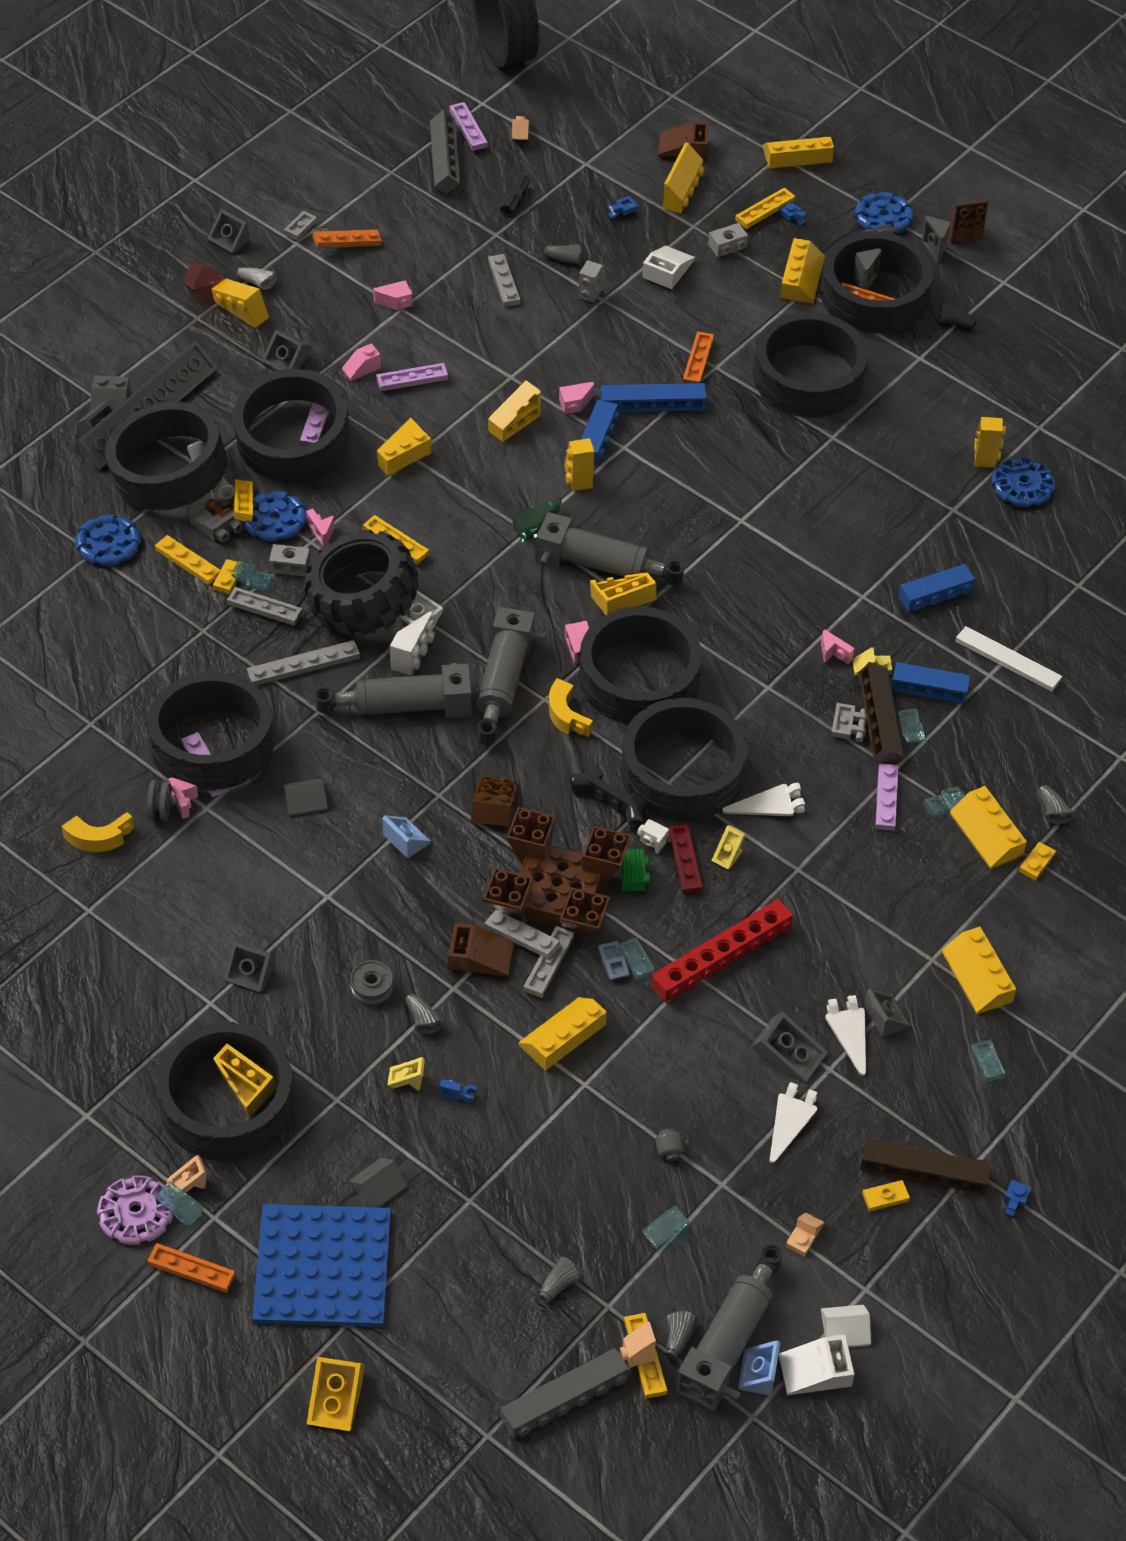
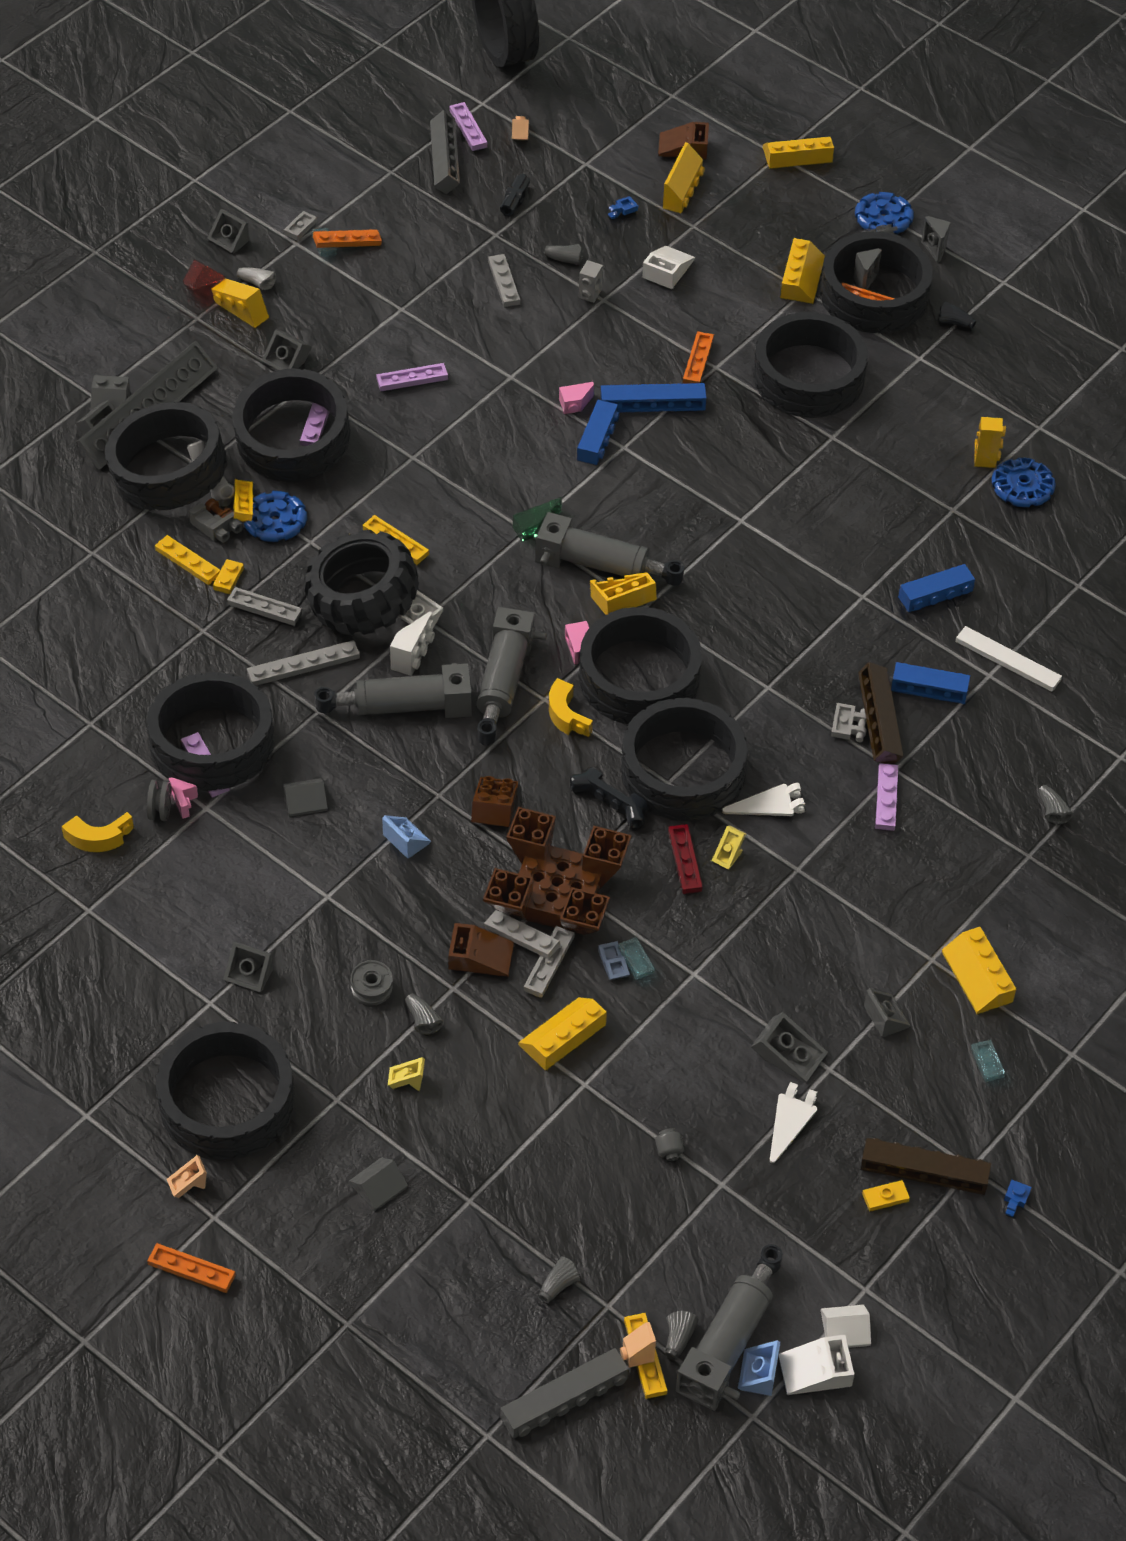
(114, 551): blue plate -> none
(130, 1220): lavender plate -> none
(180, 1203): clear light blue slope -> none
(245, 1078): yellow wedge -> none
(249, 576): clear light blue slope -> none
(289, 560): light grey brick -> none
(321, 528): bright pink slope -> none
(322, 1265): blue plate -> none
(335, 1393): yellow slope -> none
(362, 362): bright pink slope -> none
(394, 295): bright pink slope -> none
(403, 448): yellow wedge -> none
(452, 1090): blue plate -> none
(515, 412): yellow wedge -> none
(579, 464): yellow wedge -> none
(633, 871): green brick -> none
(653, 835): white brick -> none
(665, 1226): clear light blue slope -> none
(728, 239): light grey brick -> none
(734, 941): red brick -> none
(764, 208): yellow plate -> none
(791, 211): blue plate -> none
(804, 1234): light nougat slope -> none
(834, 646): bright pink slope -> none
(850, 1030): white flag -> none
(868, 656): light yellow slope -> none
(910, 726): clear light blue slope -> none
(943, 803): clear light blue slope -> none
(967, 221): reddish brown slope -> none
(988, 828): yellow slope -> none
(1037, 861): yellow plate -> none

